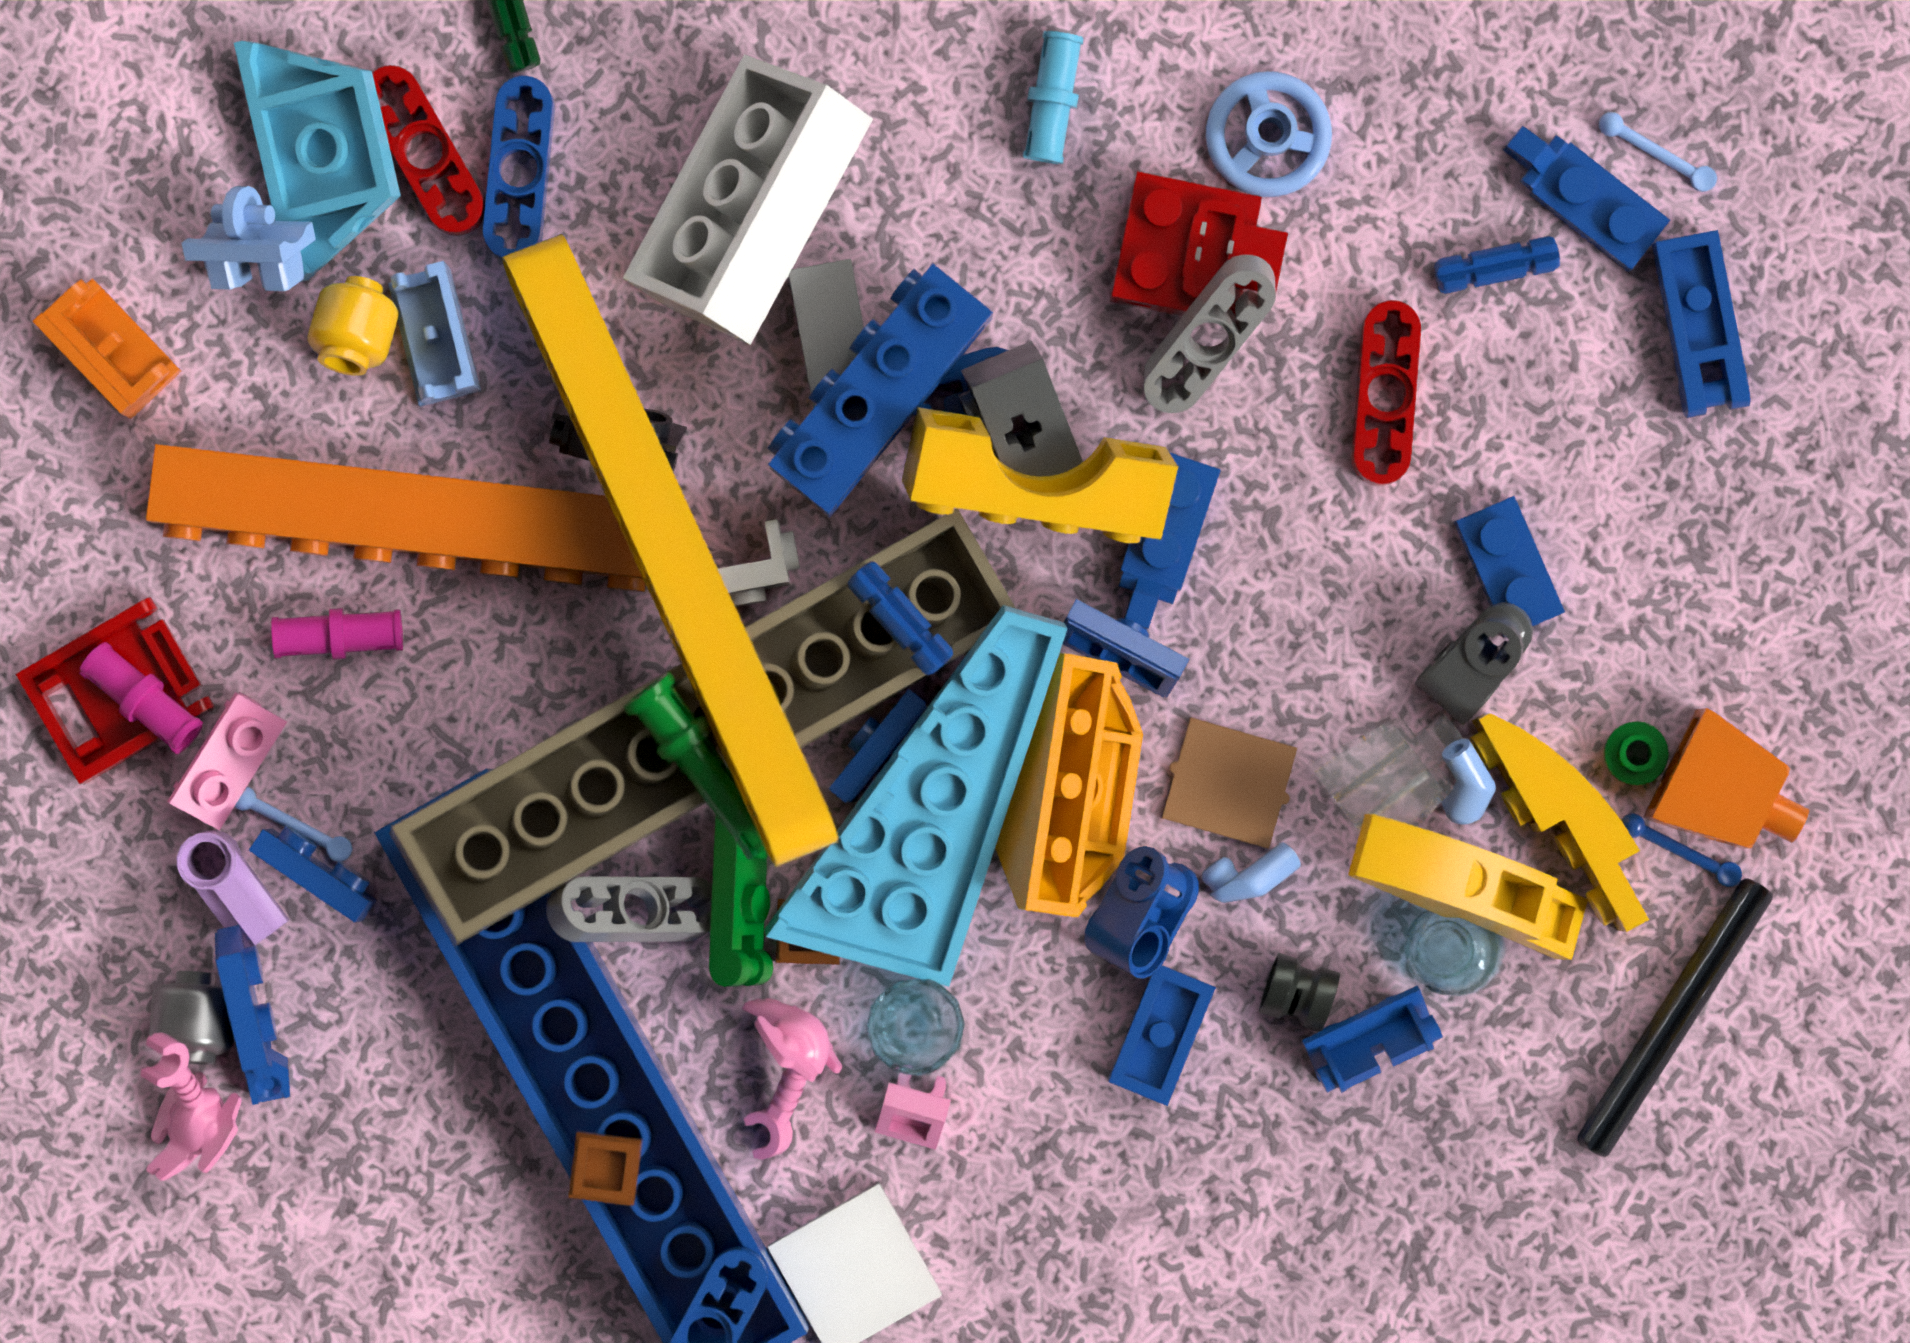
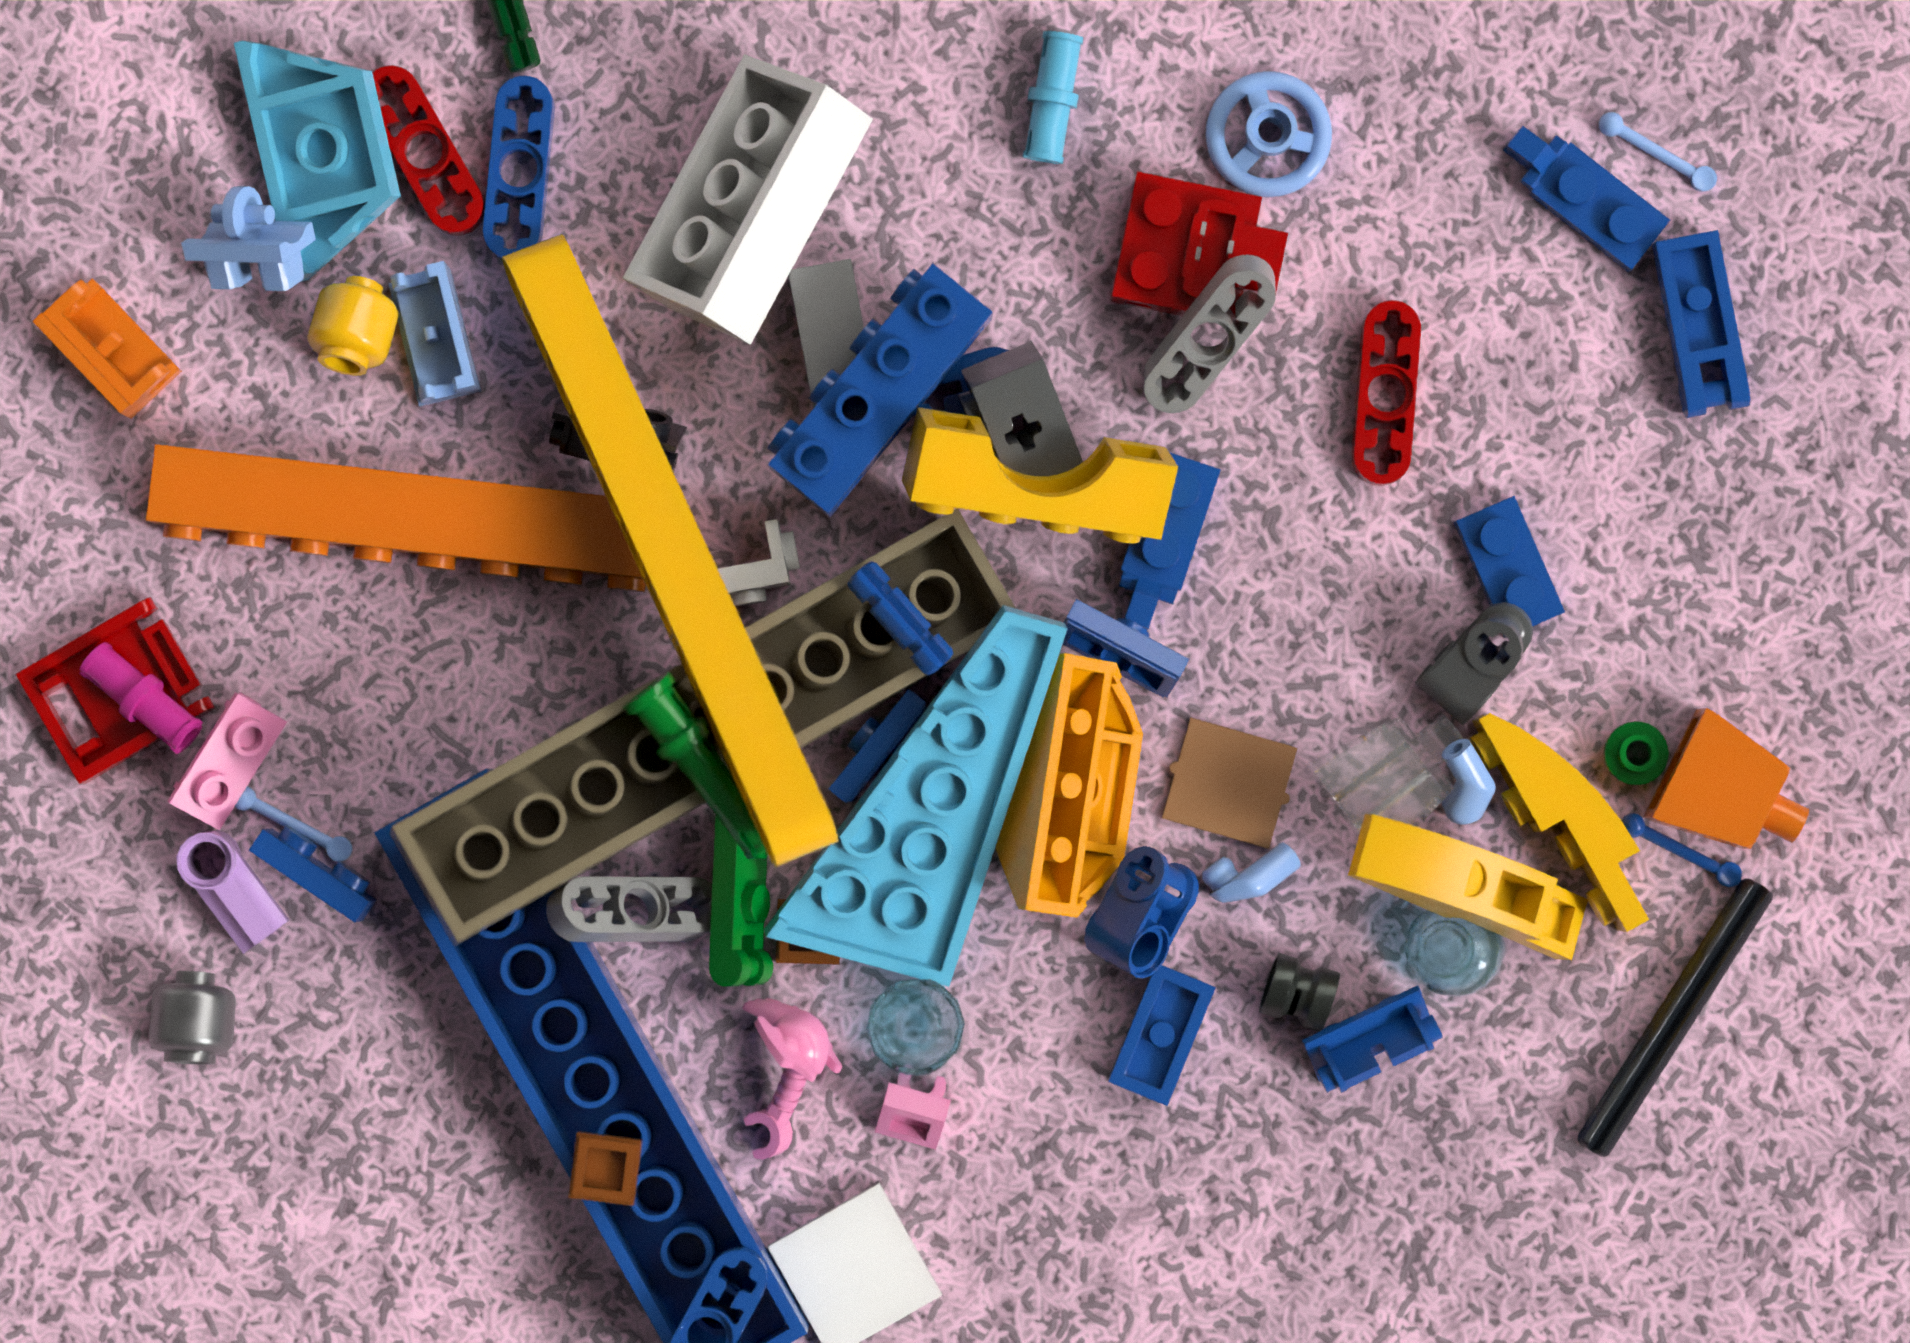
(189, 1113): bright pink piece -> none
(251, 1022): blue hinge -> none
(337, 633): dark pink pin -> none
(1497, 264): blue axle -> none

